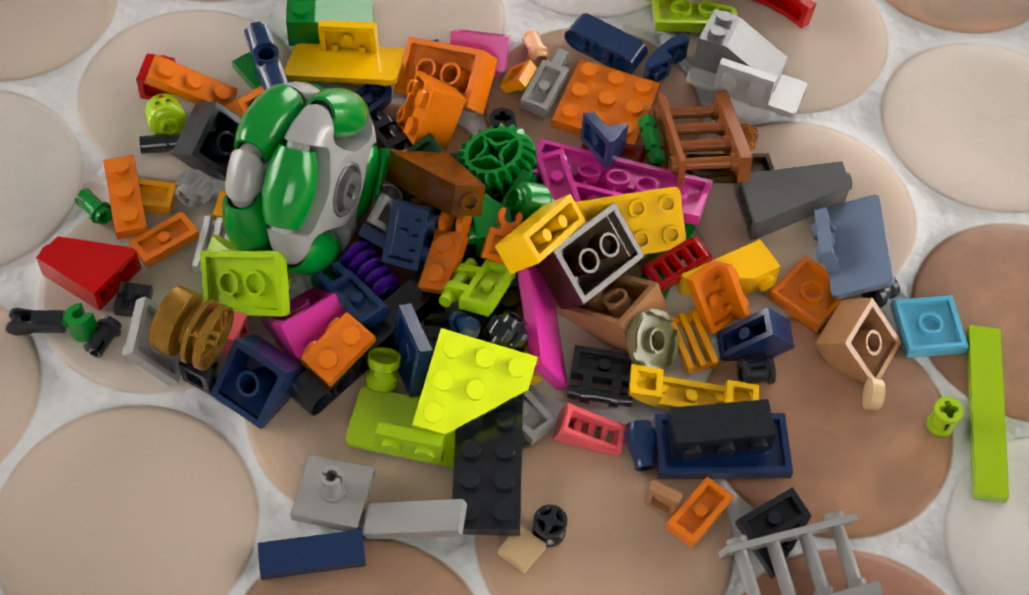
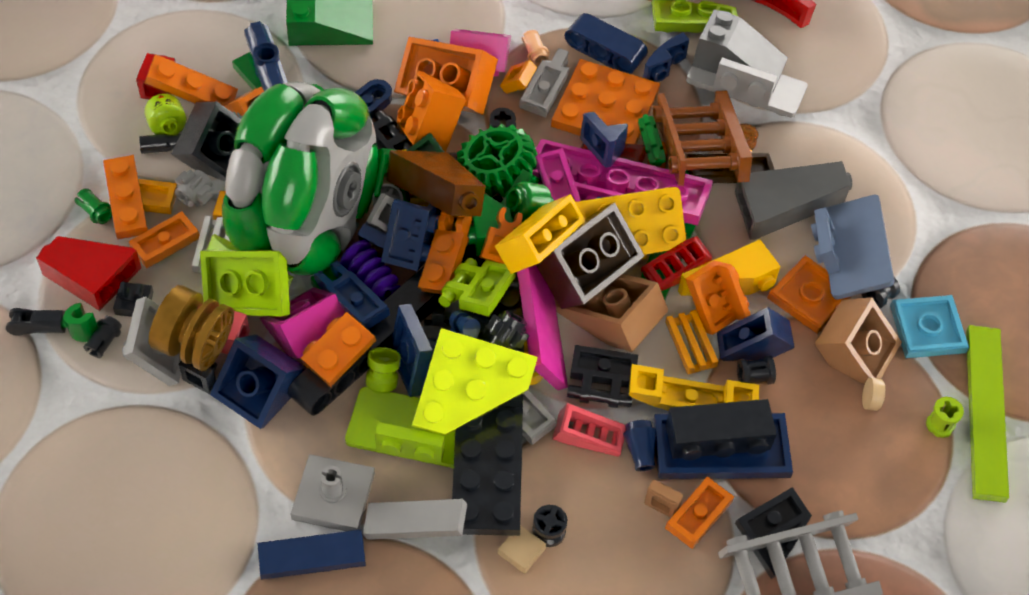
(345, 55): yellow bracket -> none
(639, 339): olive tile -> none

